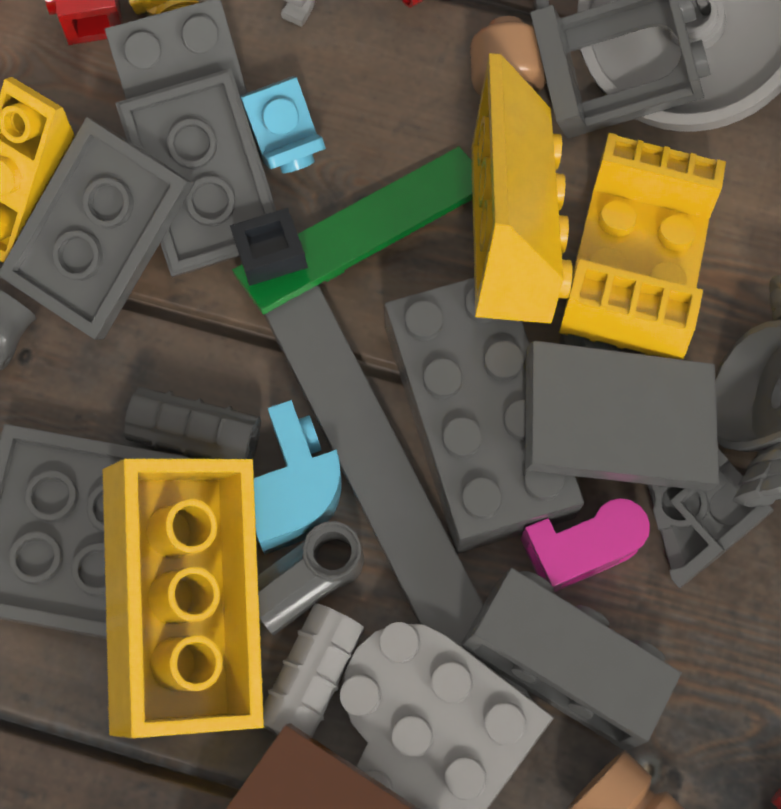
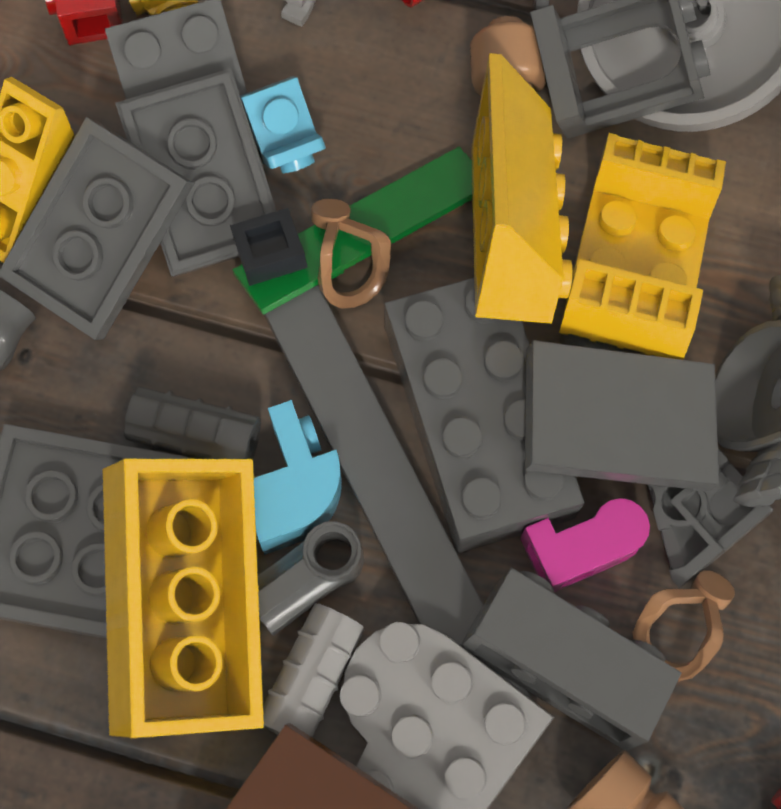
(335, 216): none -> medium nougat piece
(707, 589): none -> medium nougat piece

